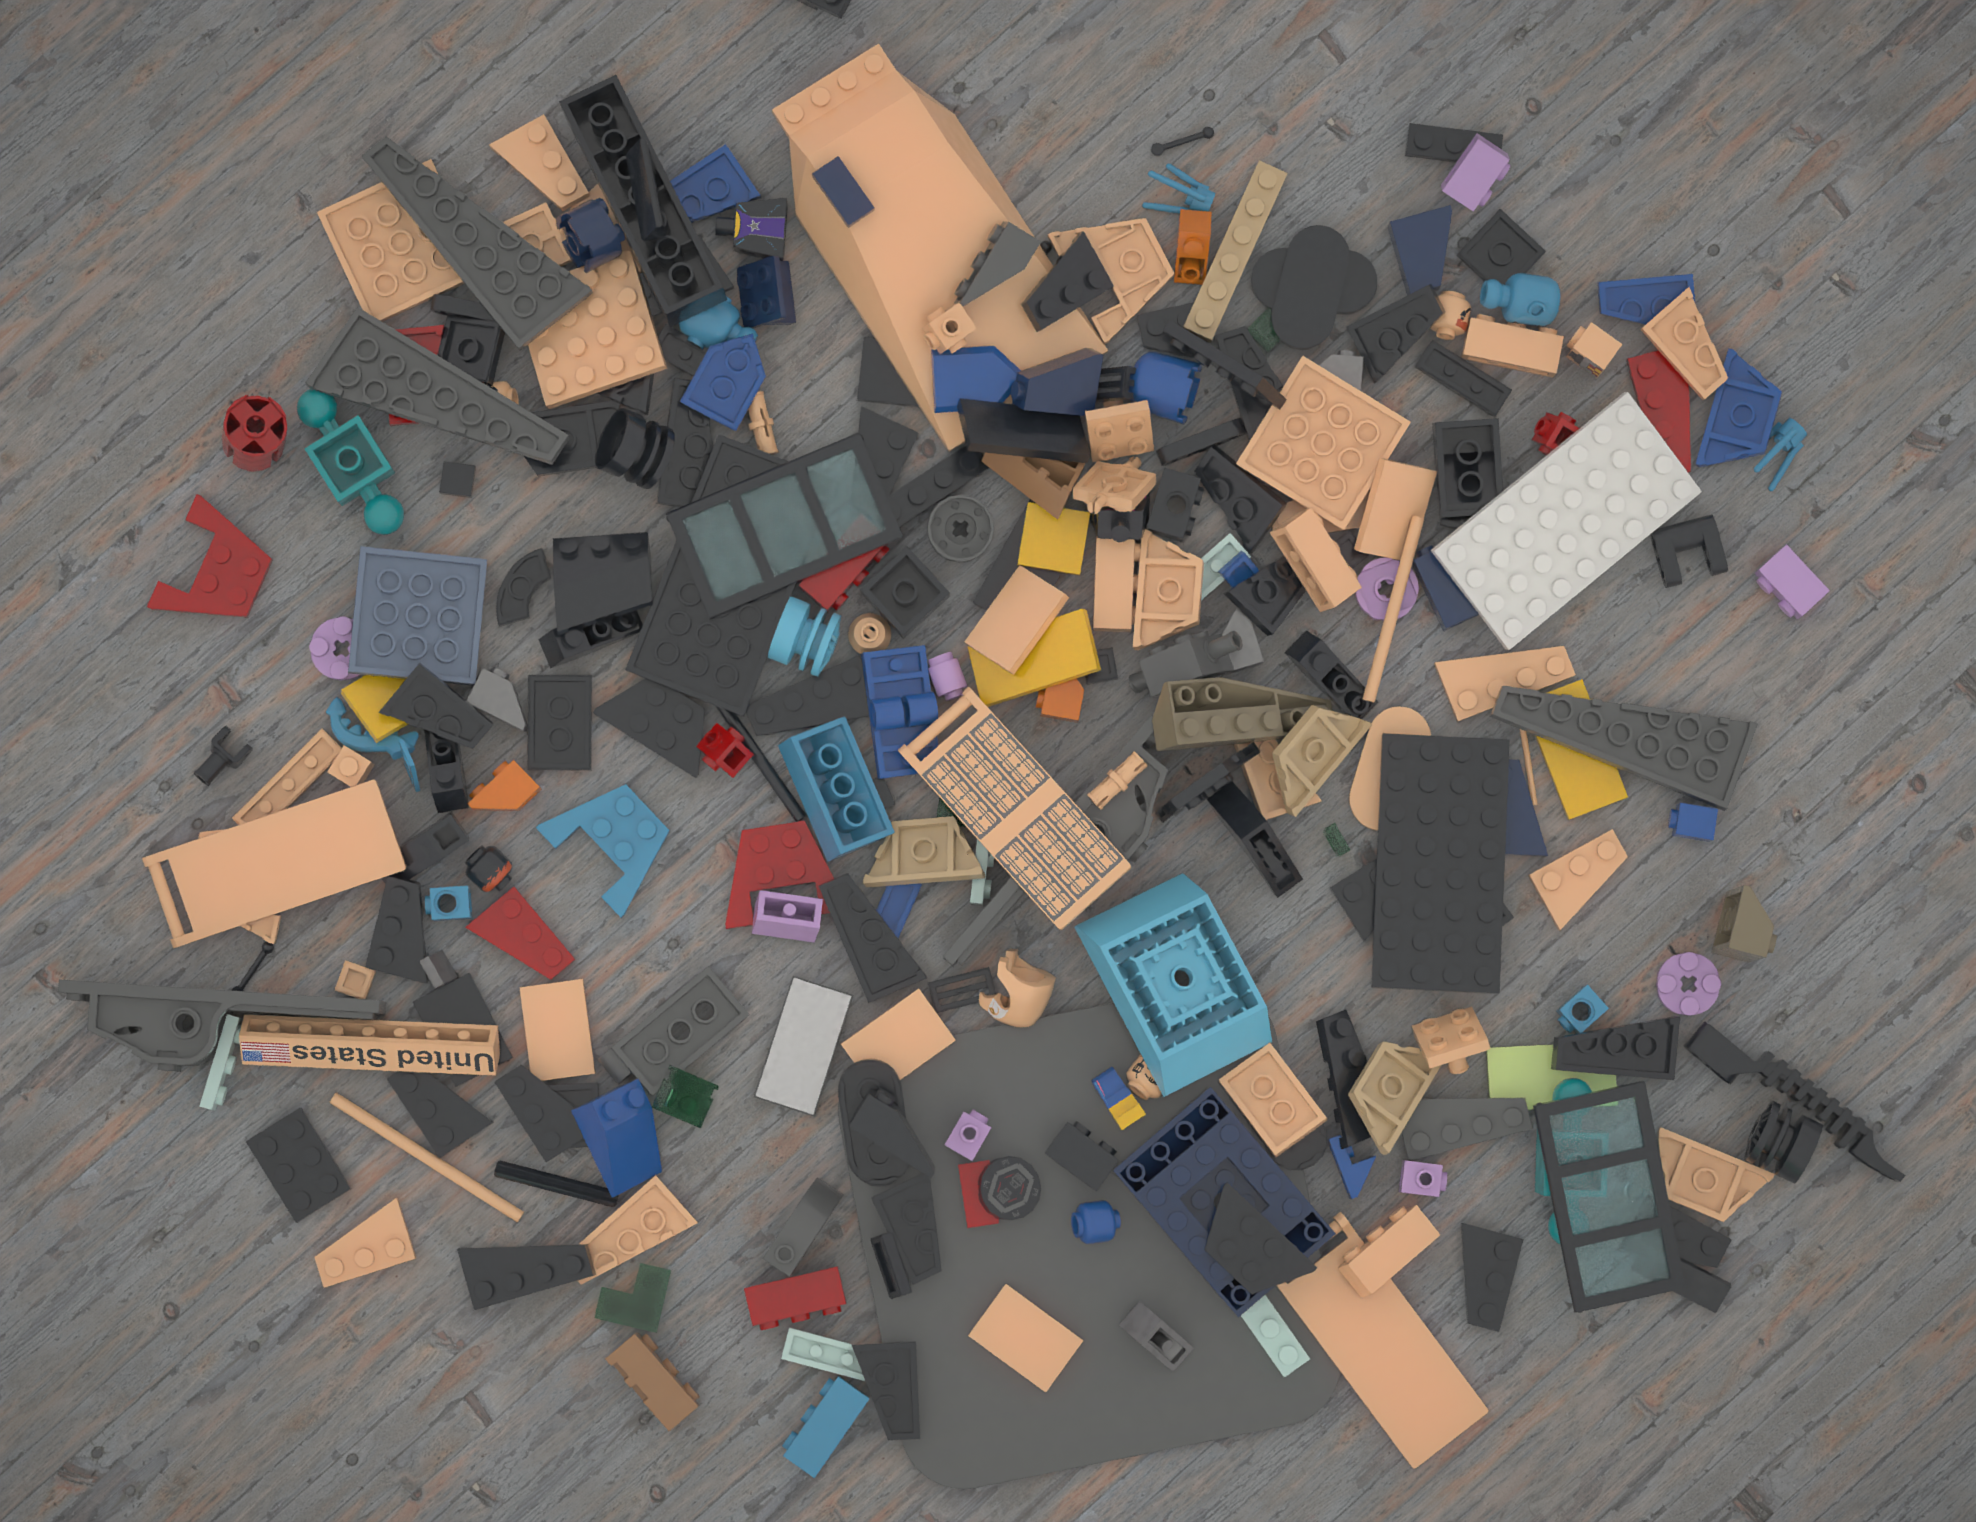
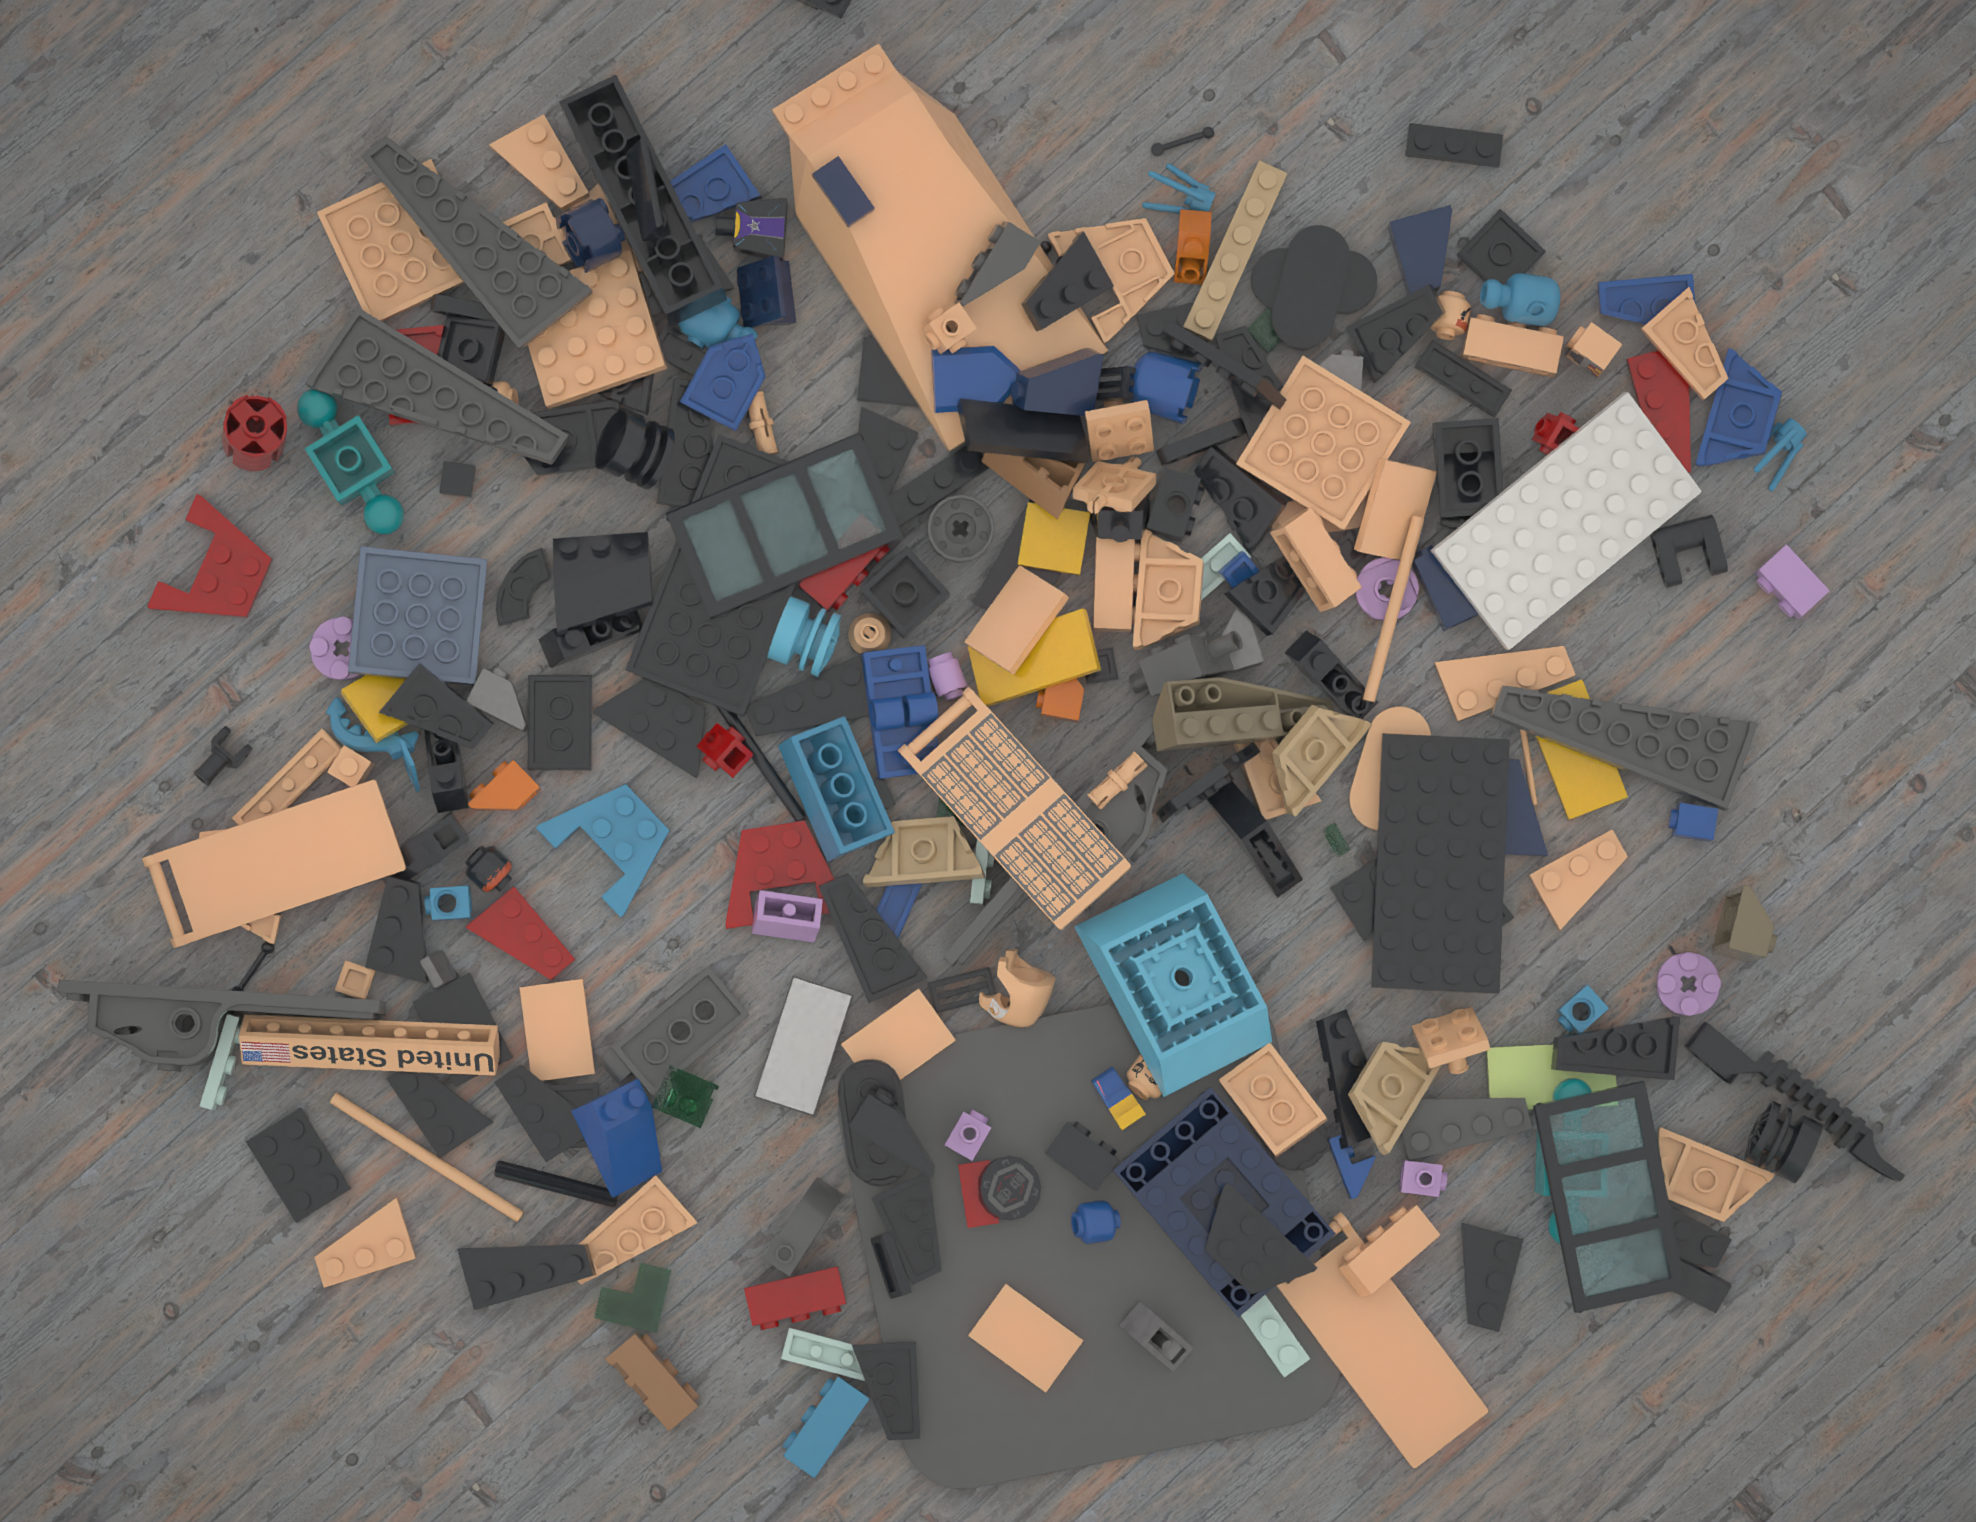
(1476, 172): lavender brick -> none

